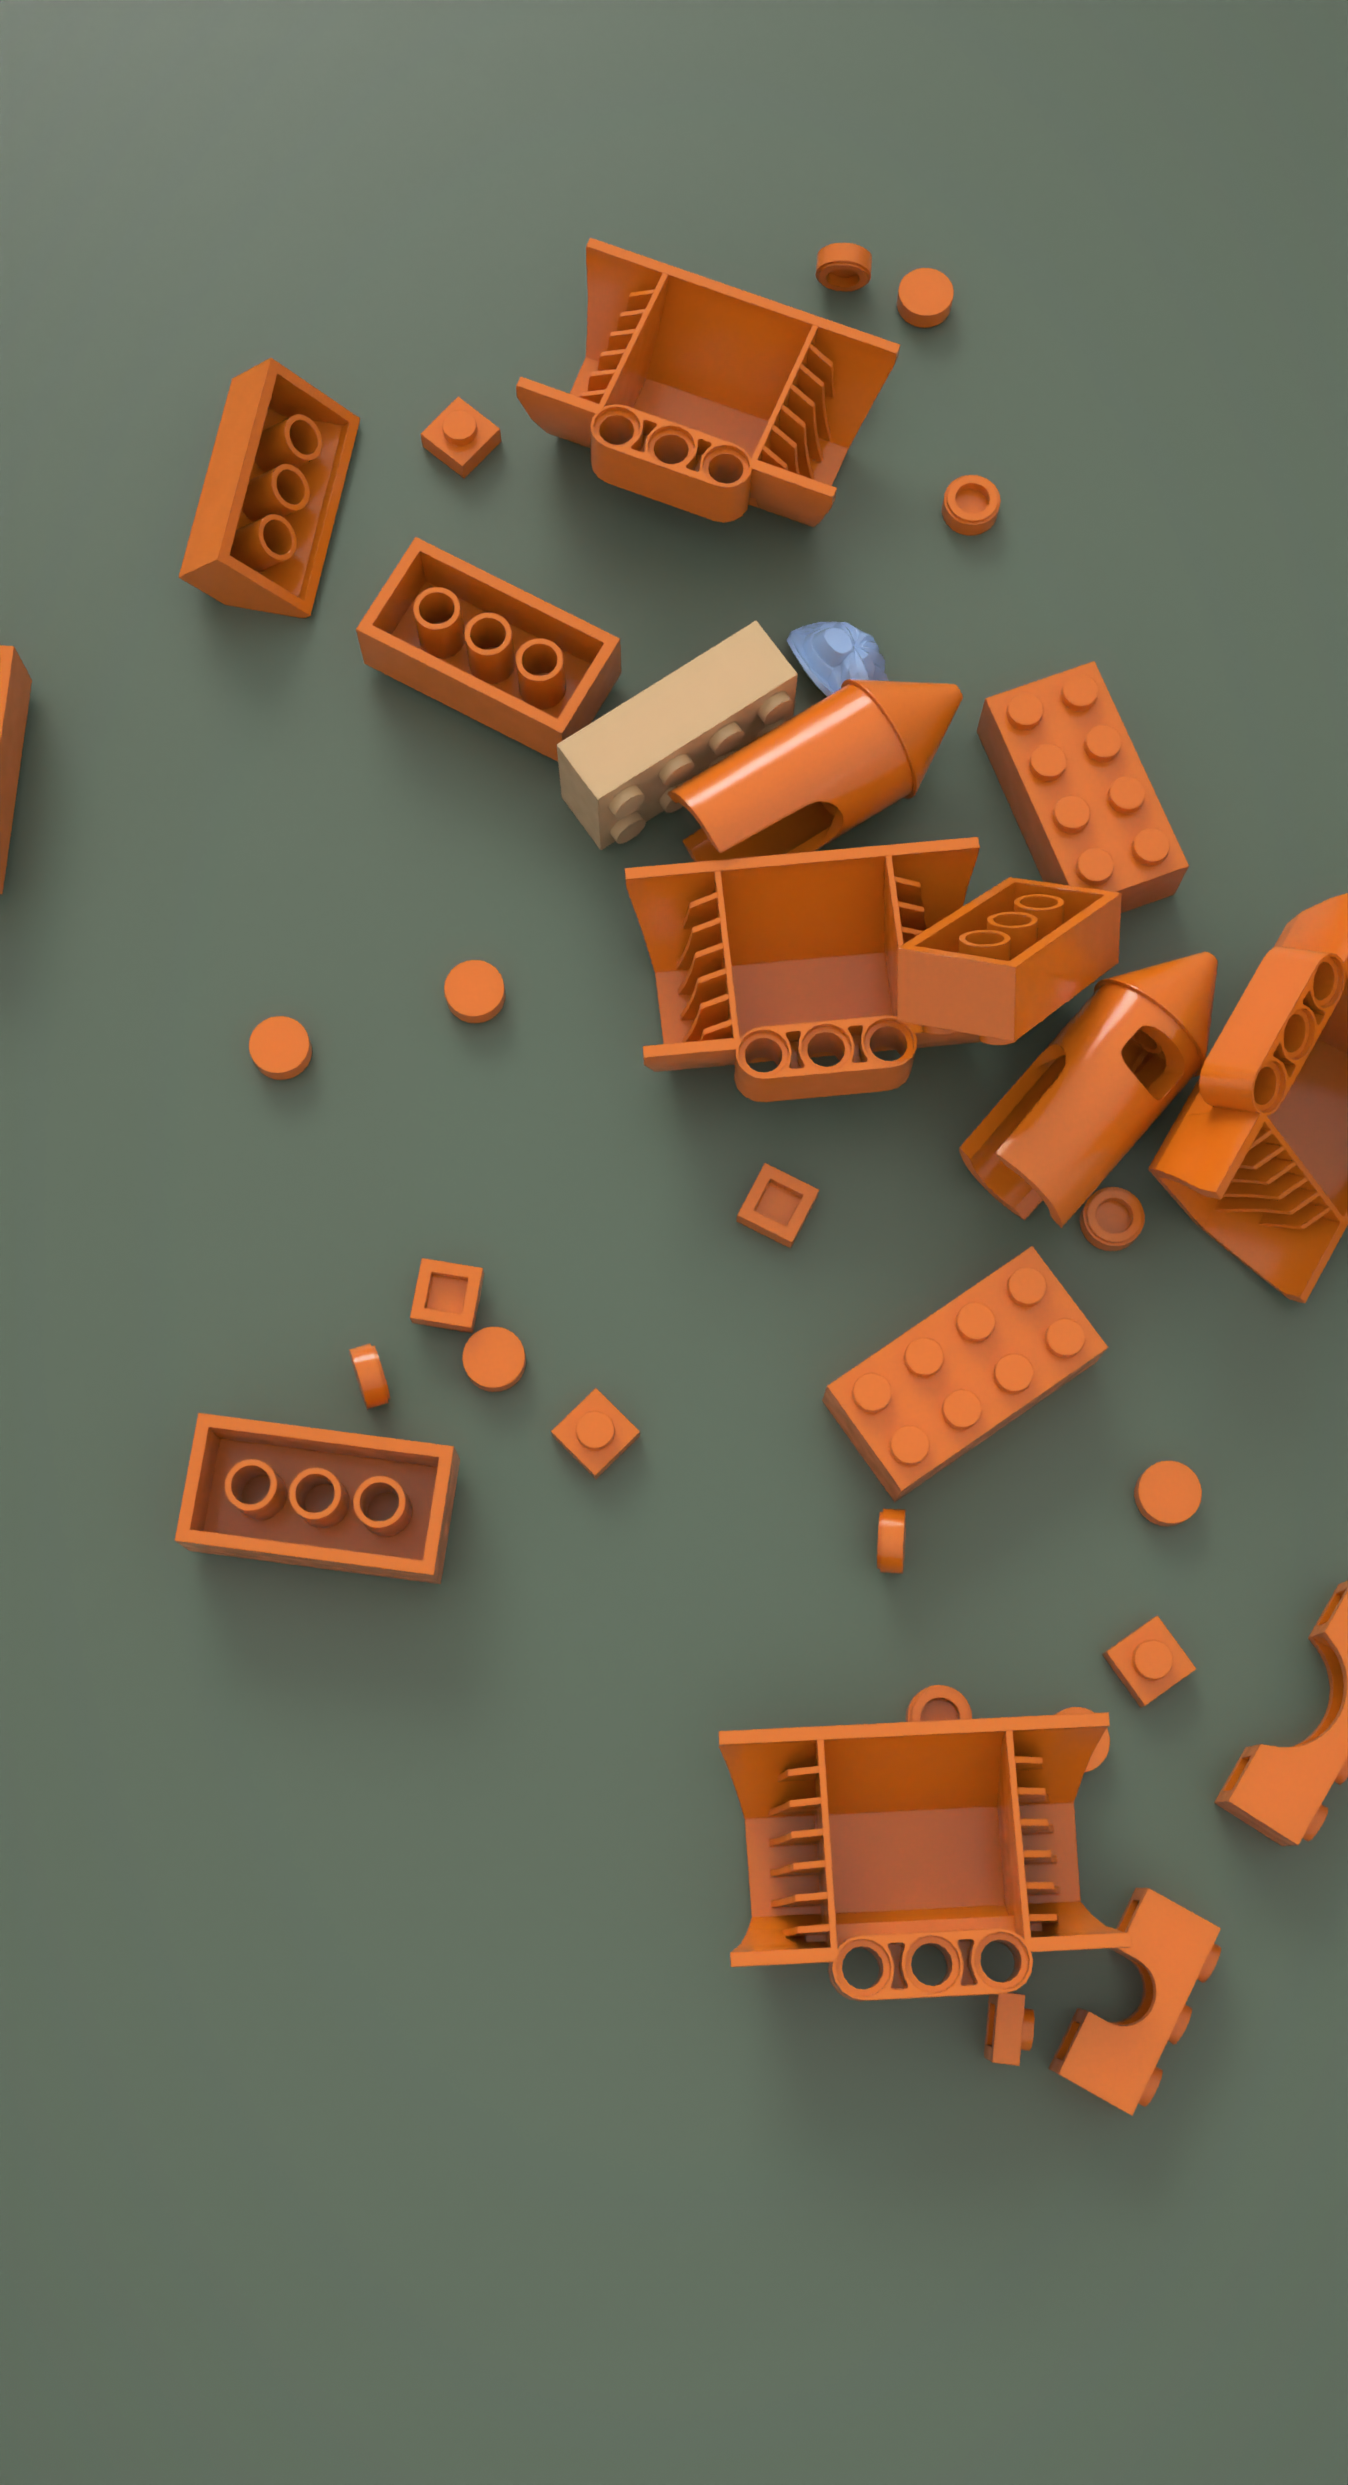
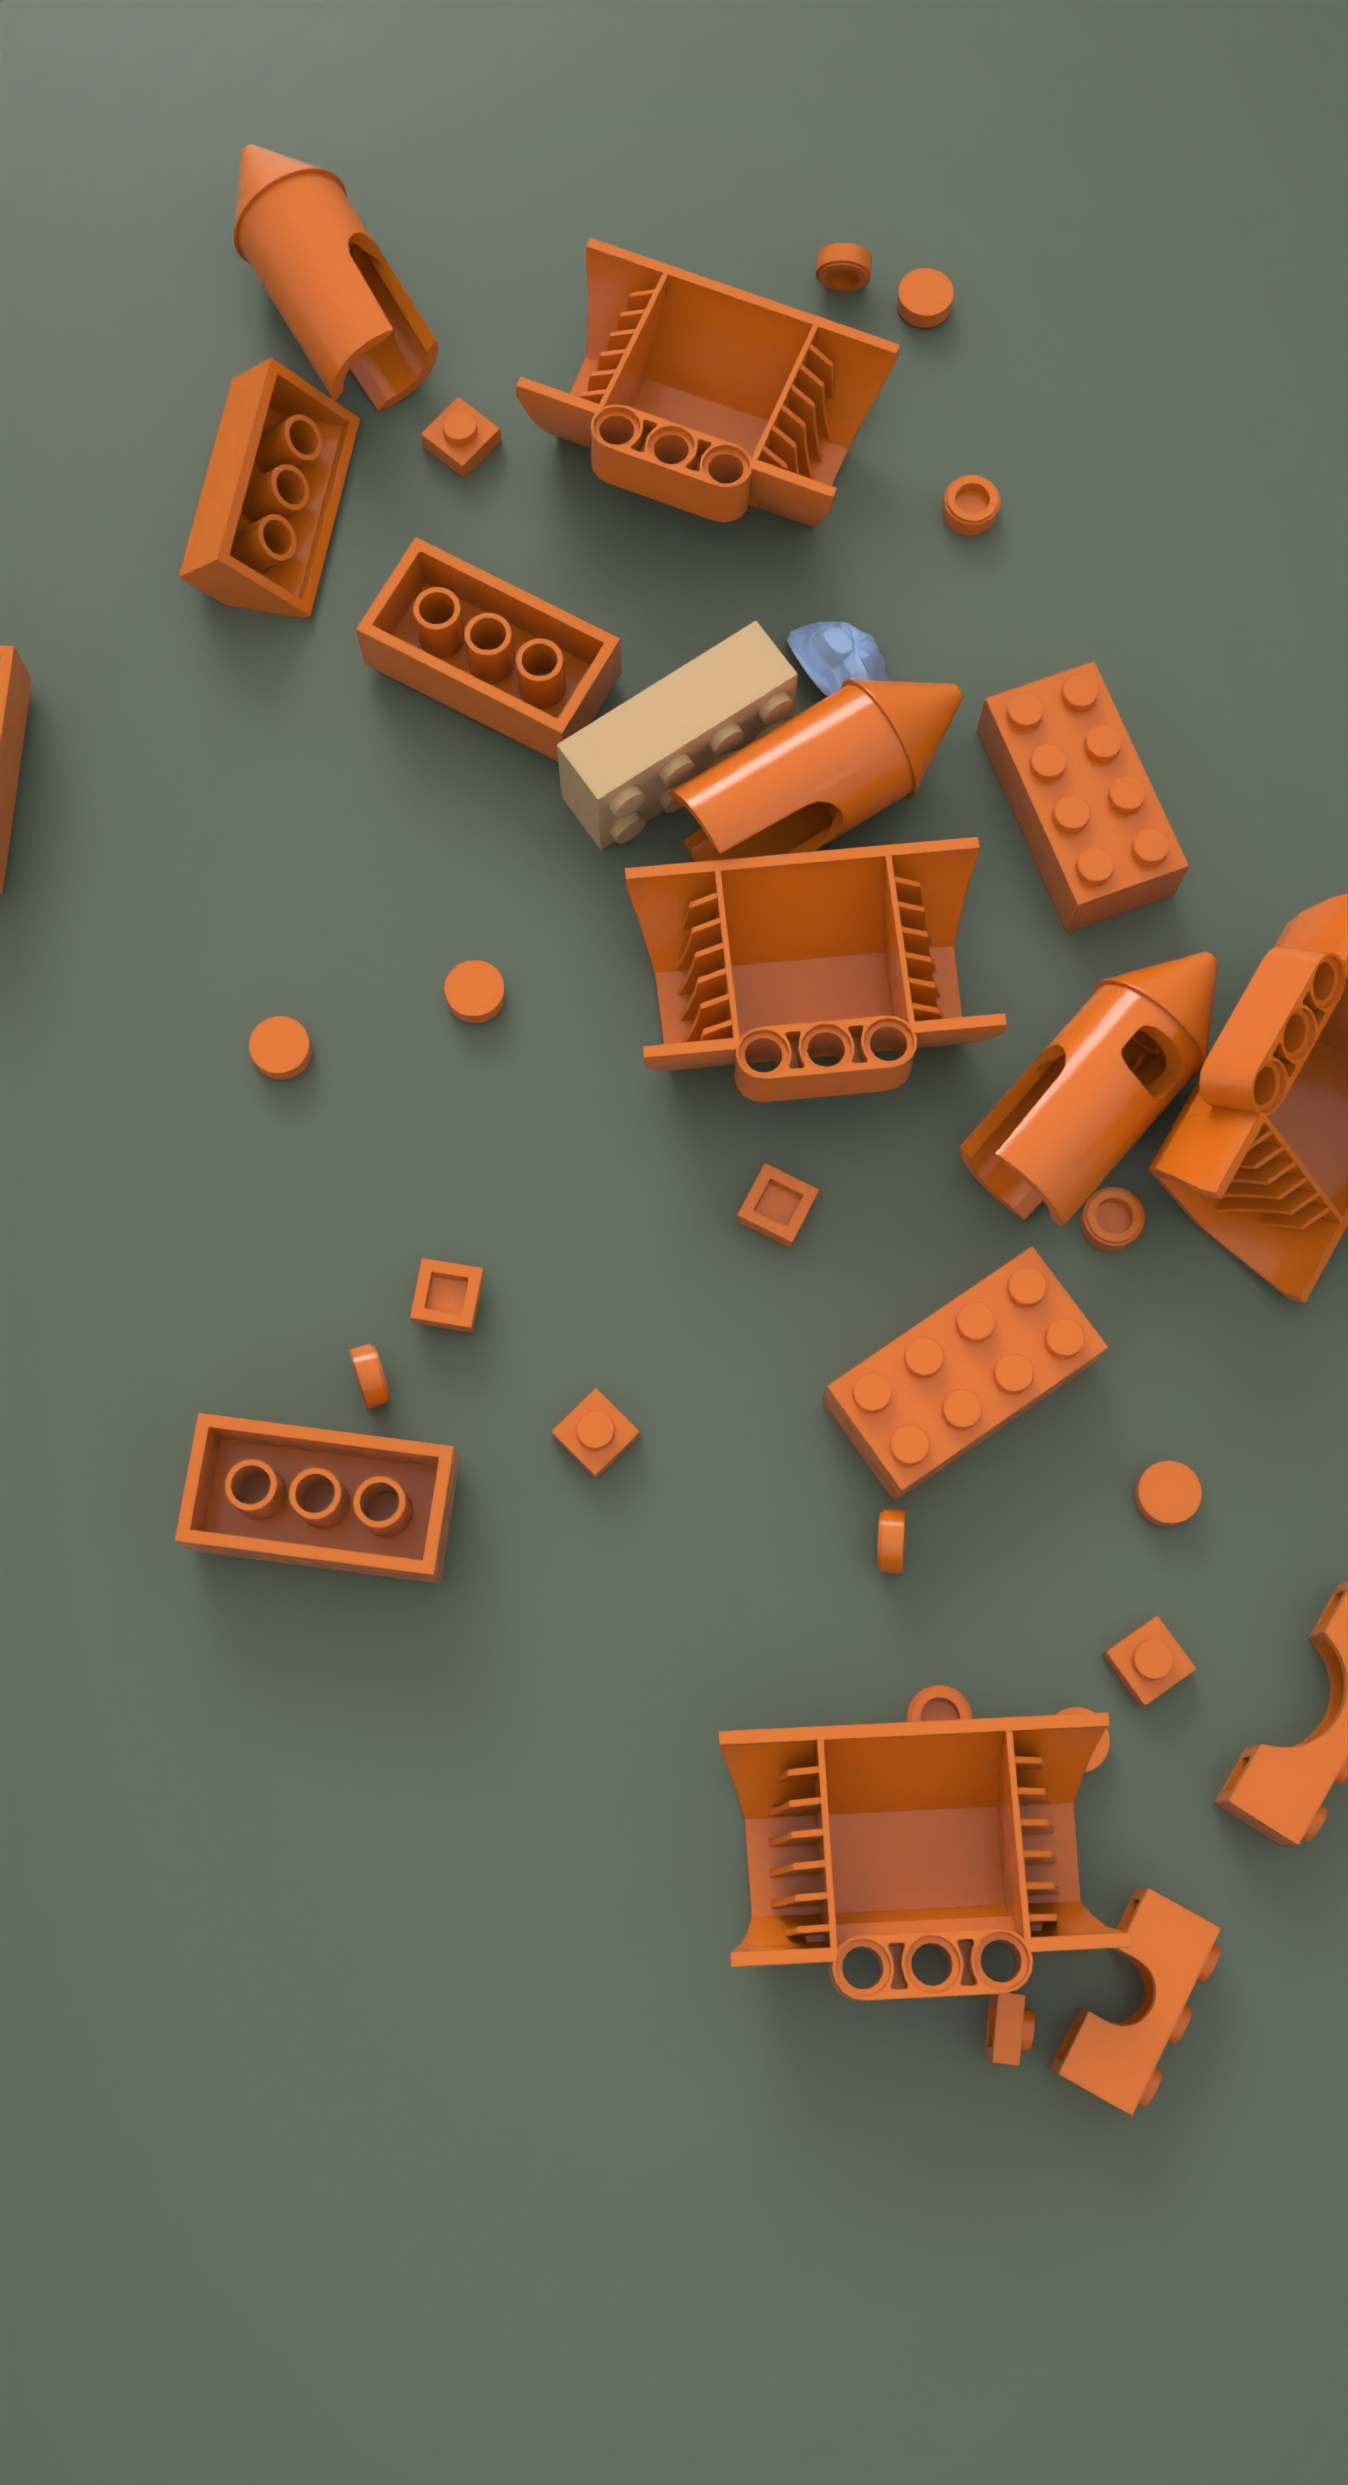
(335, 301): none -> orange piece
(494, 1359): orange tile -> none
(1007, 959): orange brick -> none

